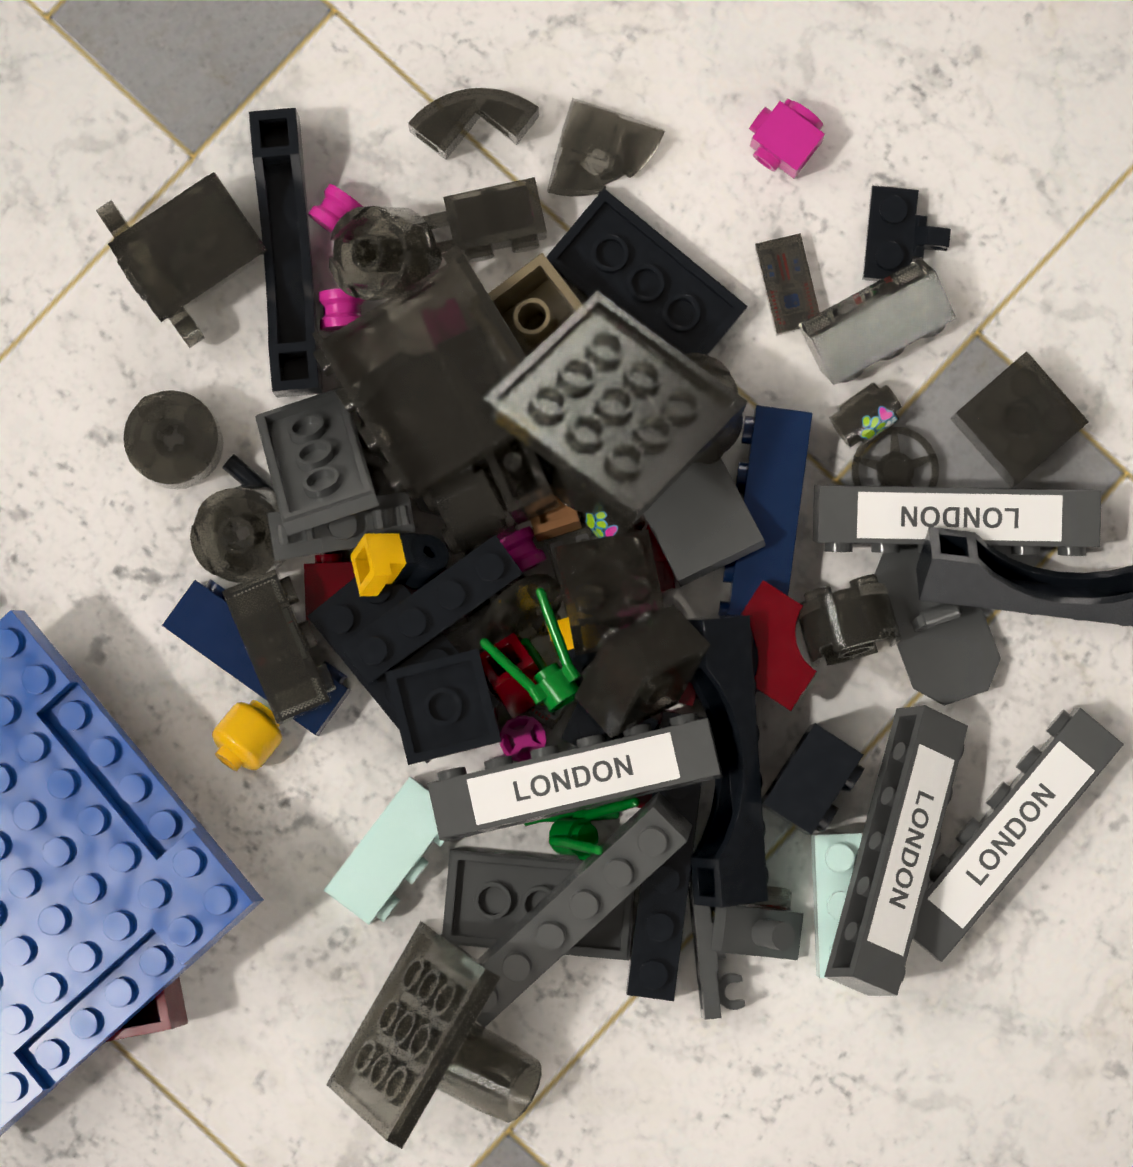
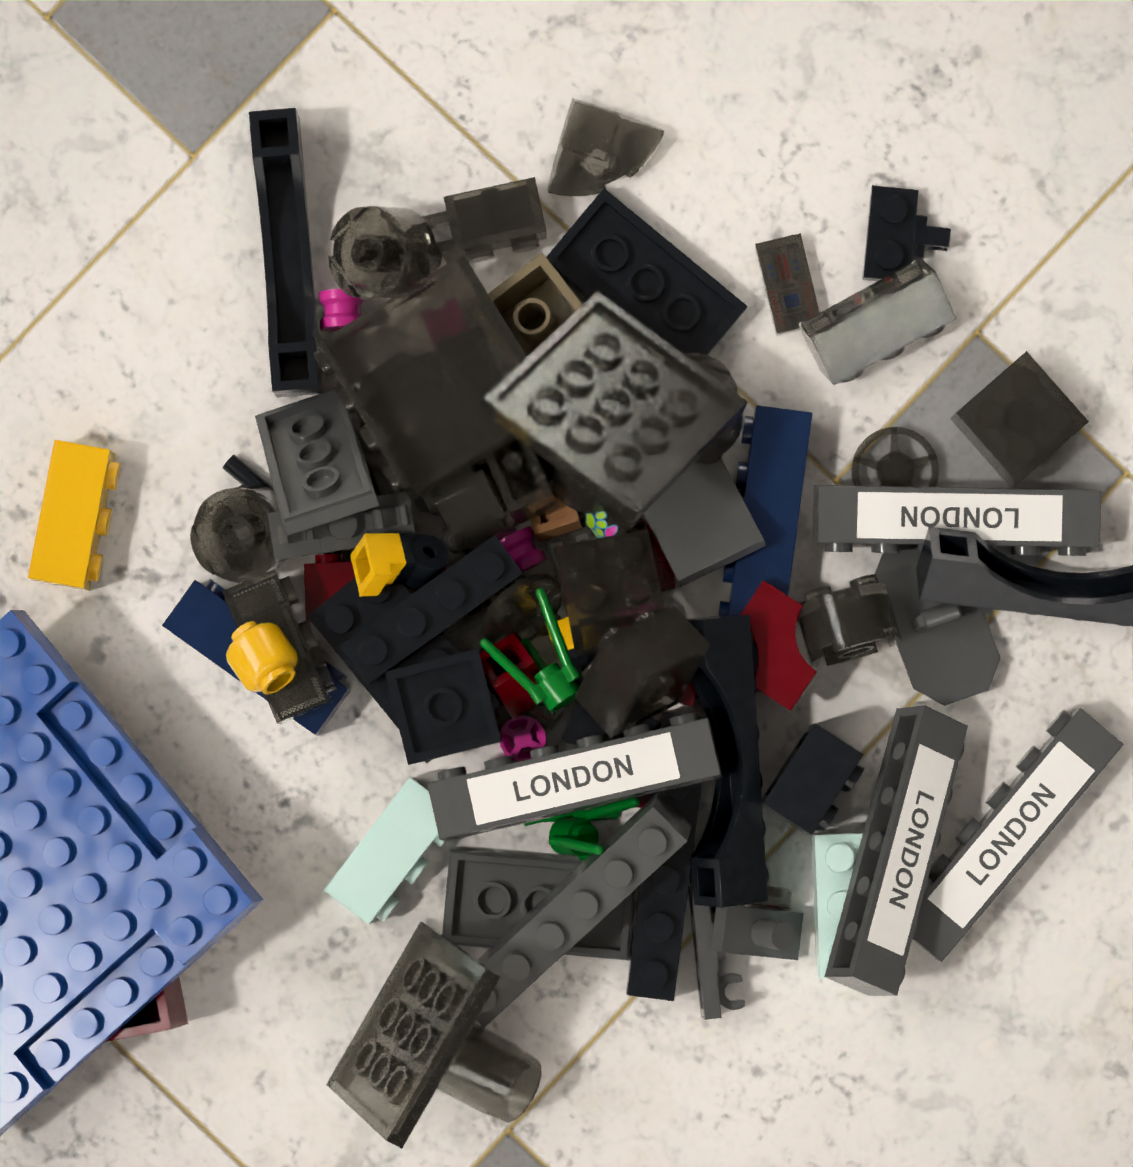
(74, 515): none -> yellow brick
(159, 416): clear smoke brick -> none
(183, 250): clear smoke piece -> none
(246, 736): yellow head -> none
(262, 657): none -> yellow head
(332, 207): dark pink wheel -> none
(452, 116): clear smoke brick -> none
(786, 137): dark pink brick -> none
(866, 414): clear smoke brick -> none

